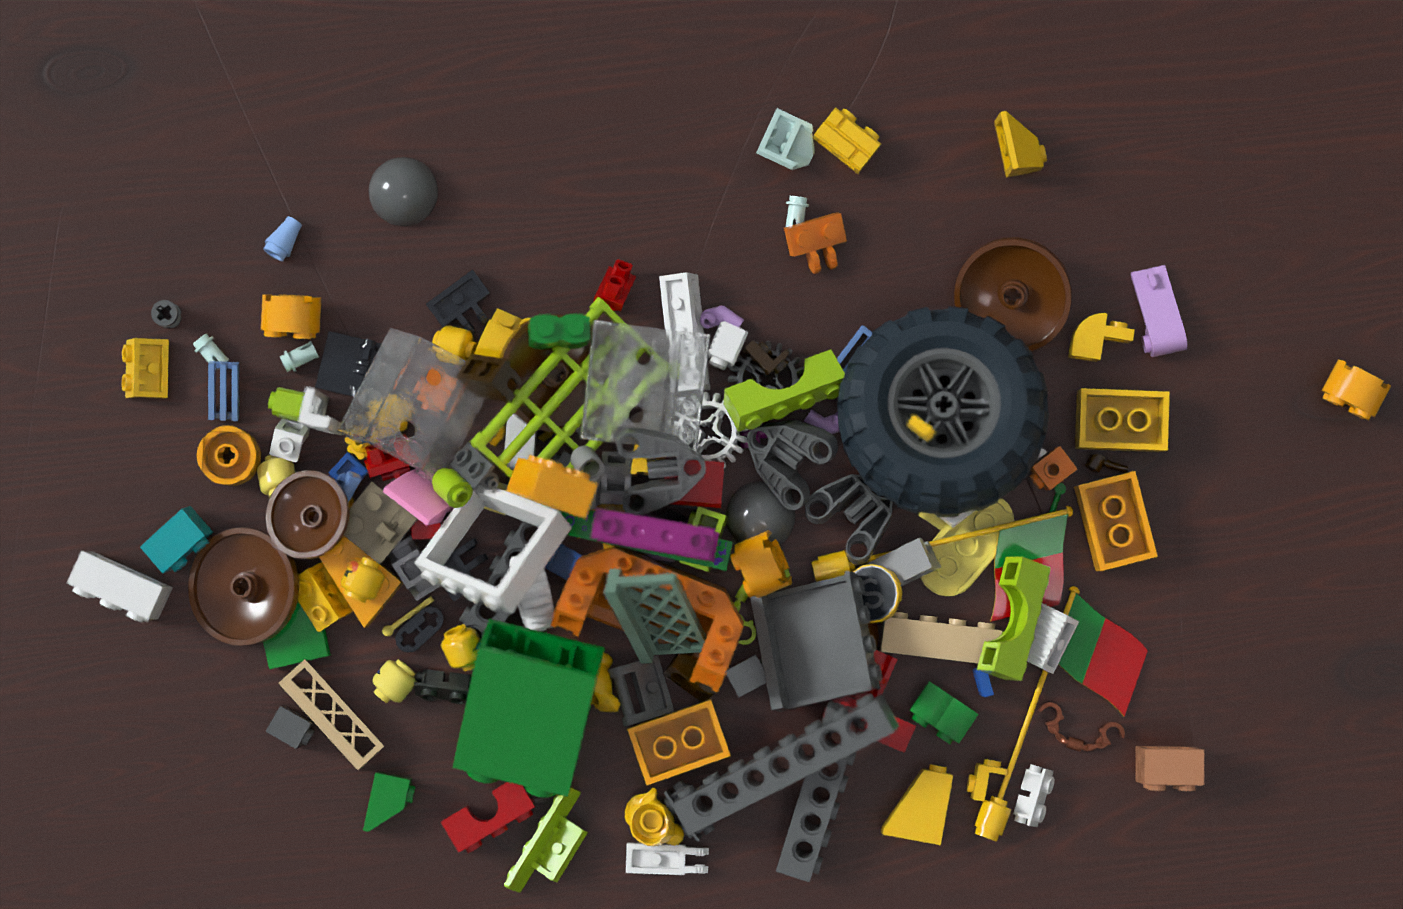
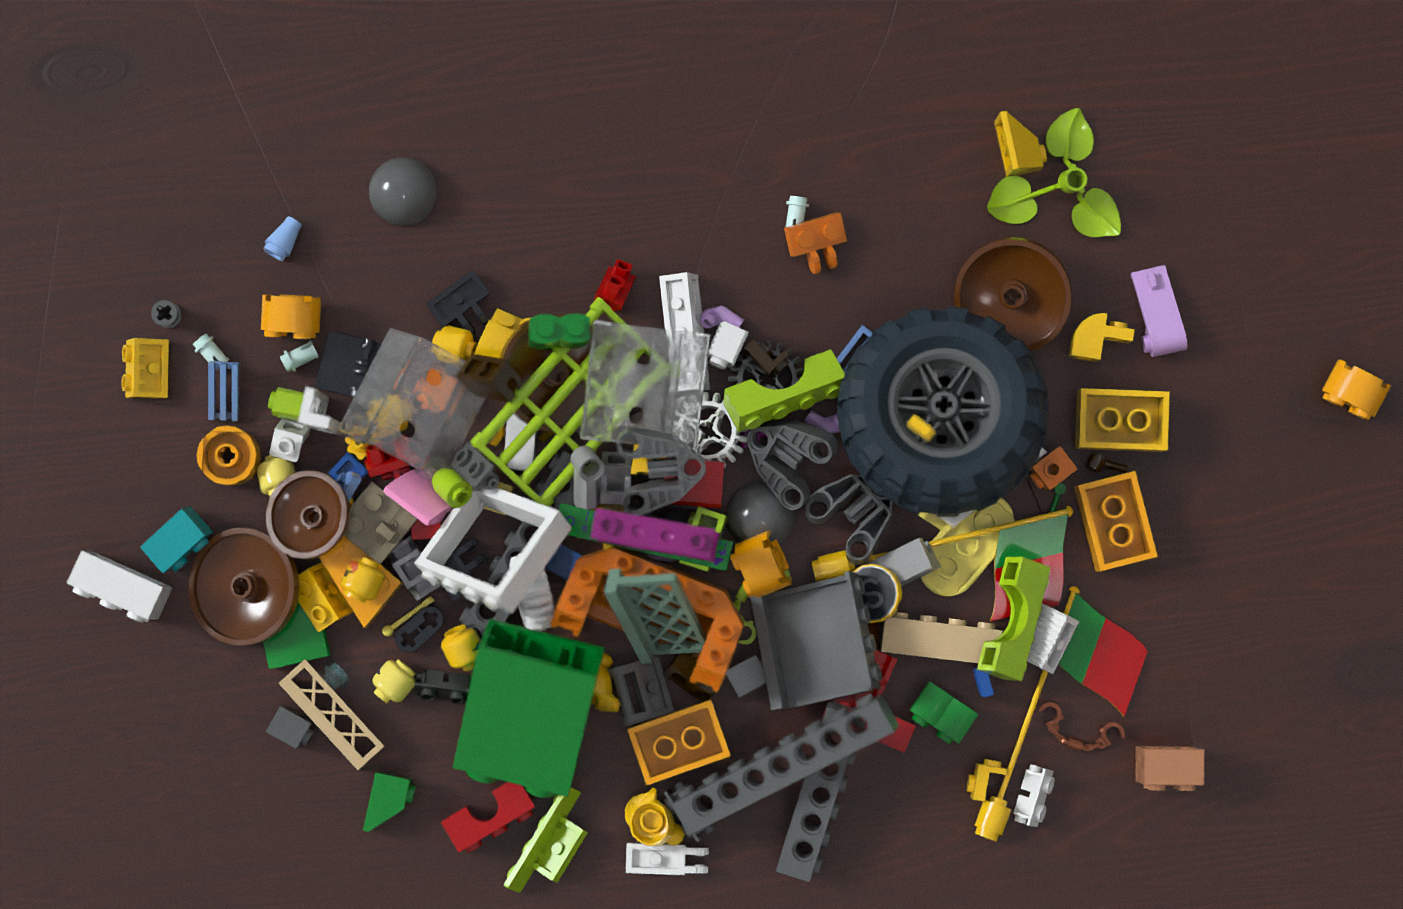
(335, 676): none -> clear light blue plate
(552, 485): light orange brick -> none
(788, 141): light aqua slope -> none
(847, 139): yellow brick -> none
(922, 808): yellow slope -> none
(1072, 140): none -> lime plant

